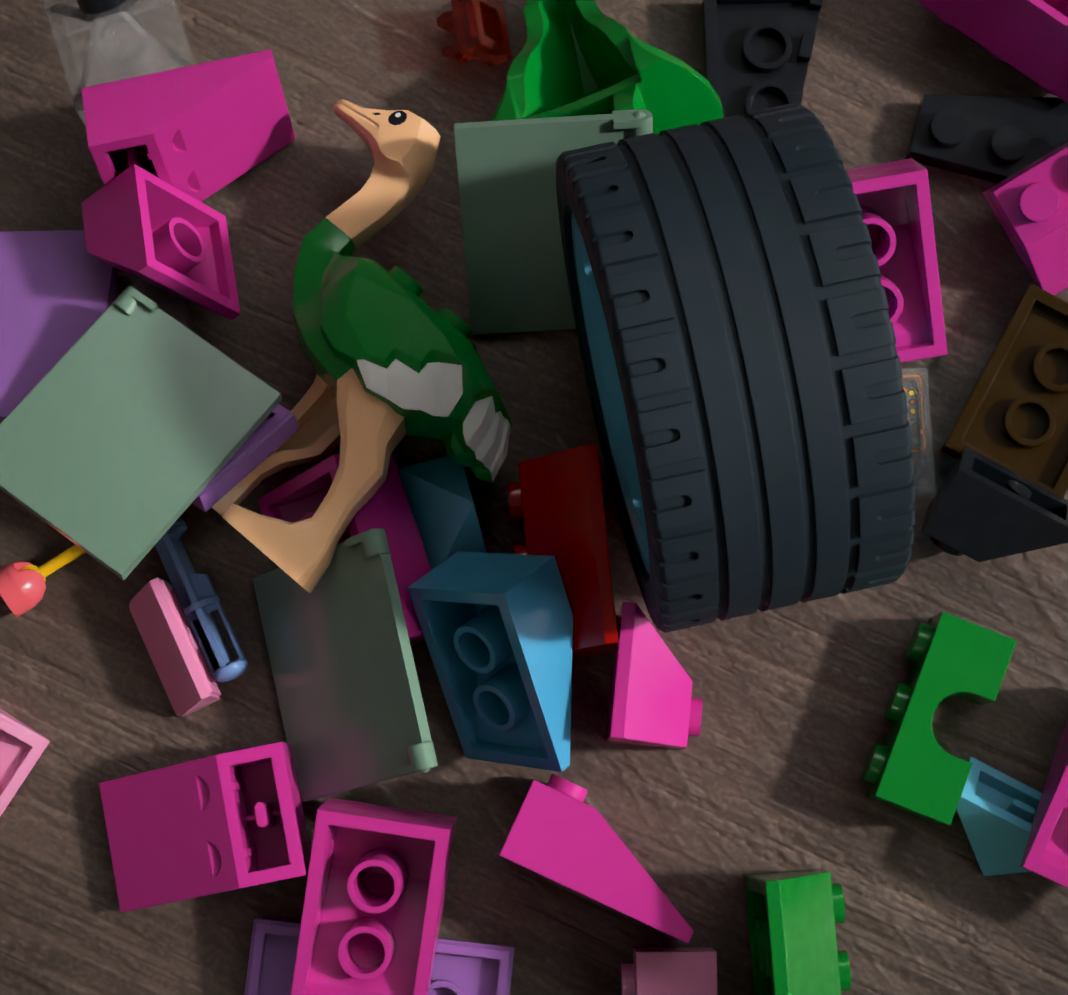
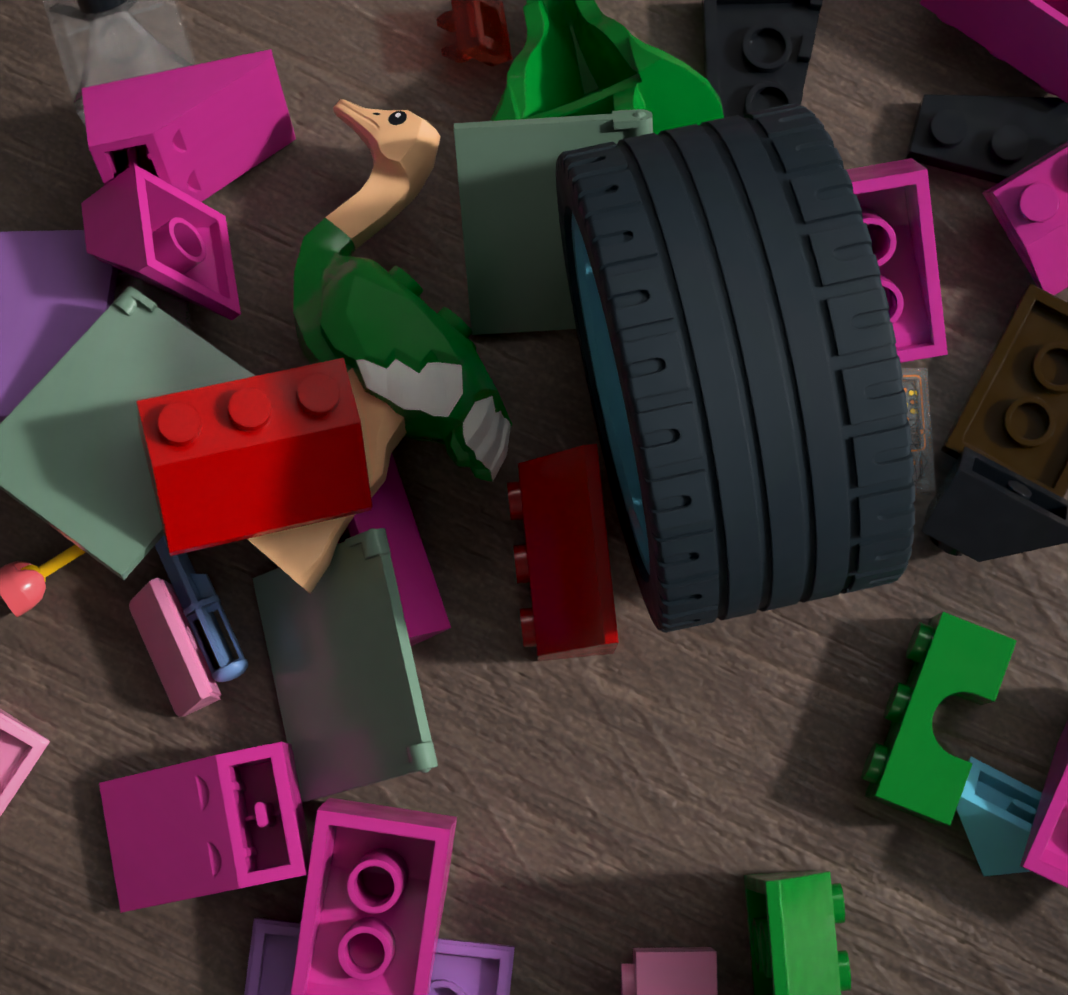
(255, 455): none -> red slope
(442, 508): medium azure slope -> none
(502, 654): dark azure slope -> none
(581, 851): dark pink slope -> none
(649, 688): dark pink slope -> none

